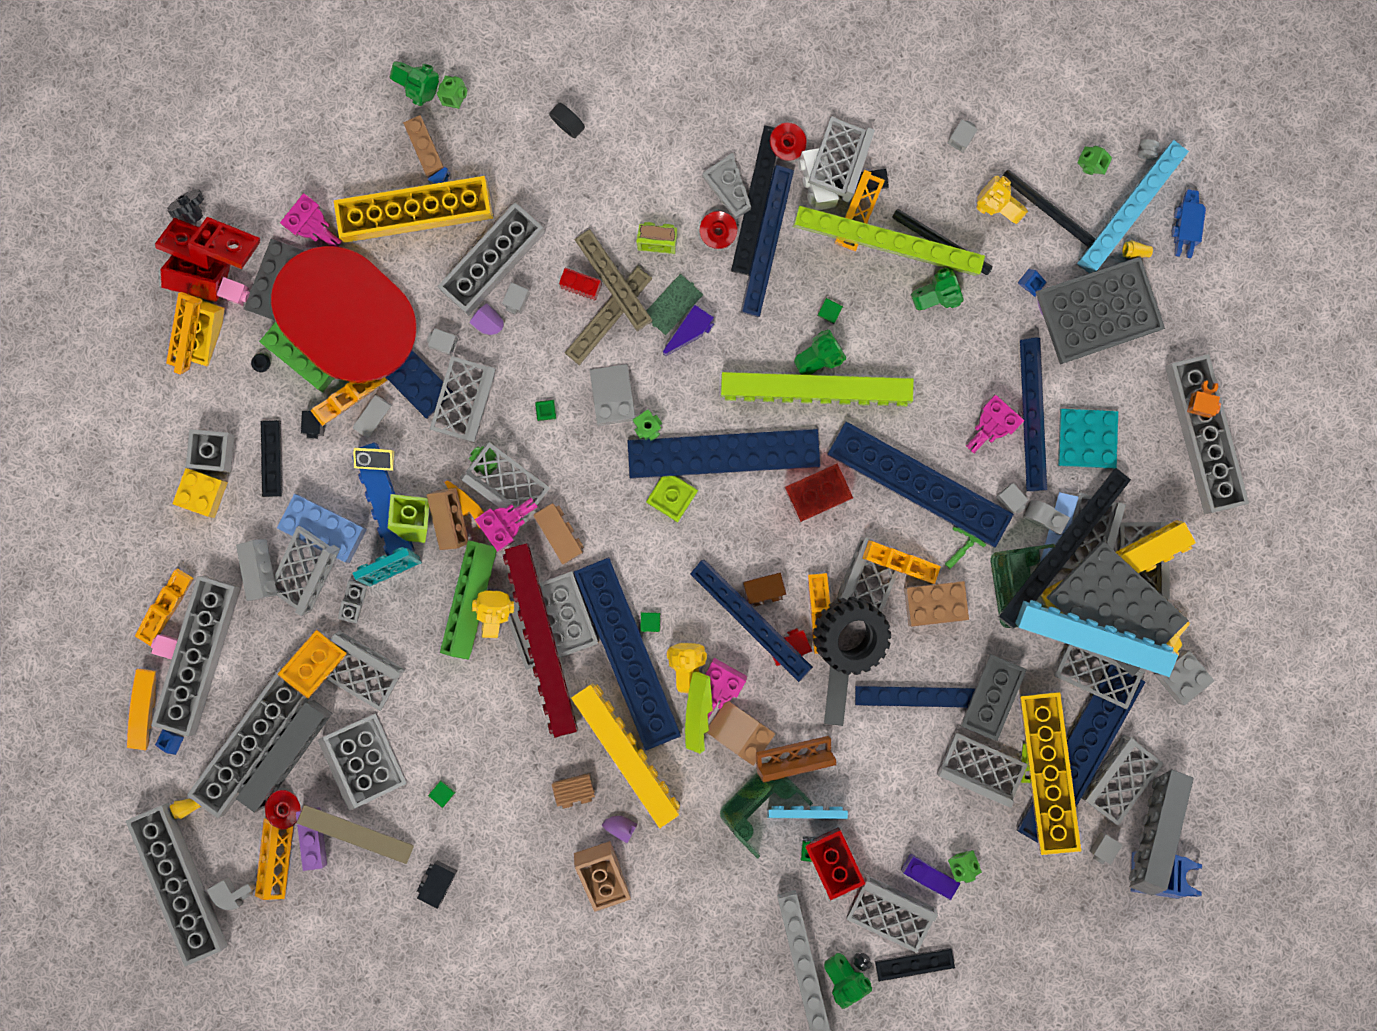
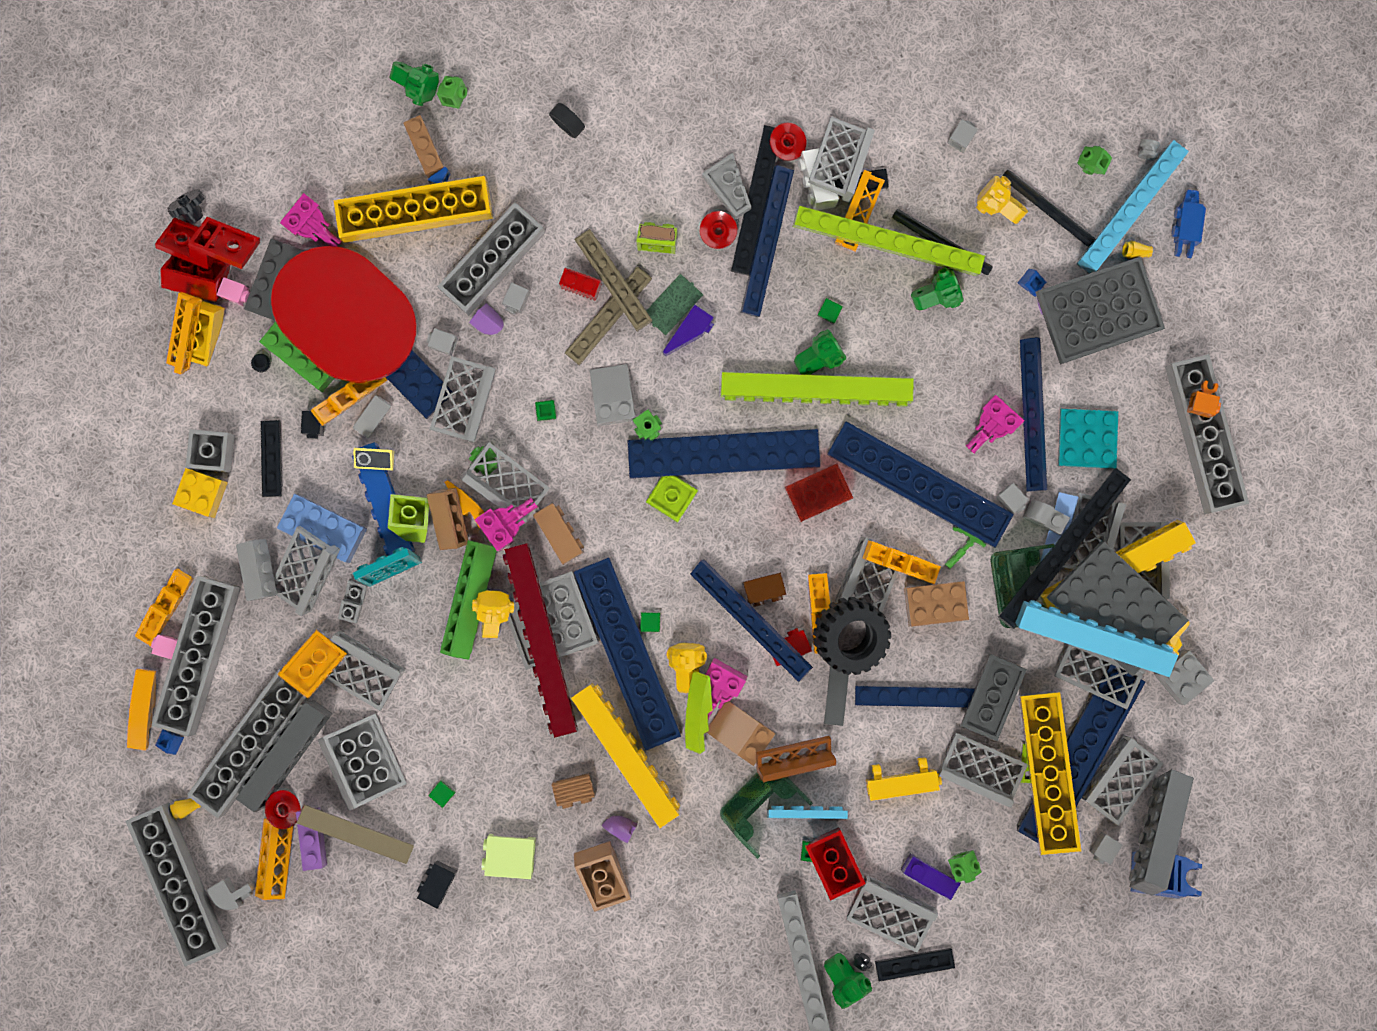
(509, 856): none -> yellowish green panel
(903, 784): none -> yellow brick

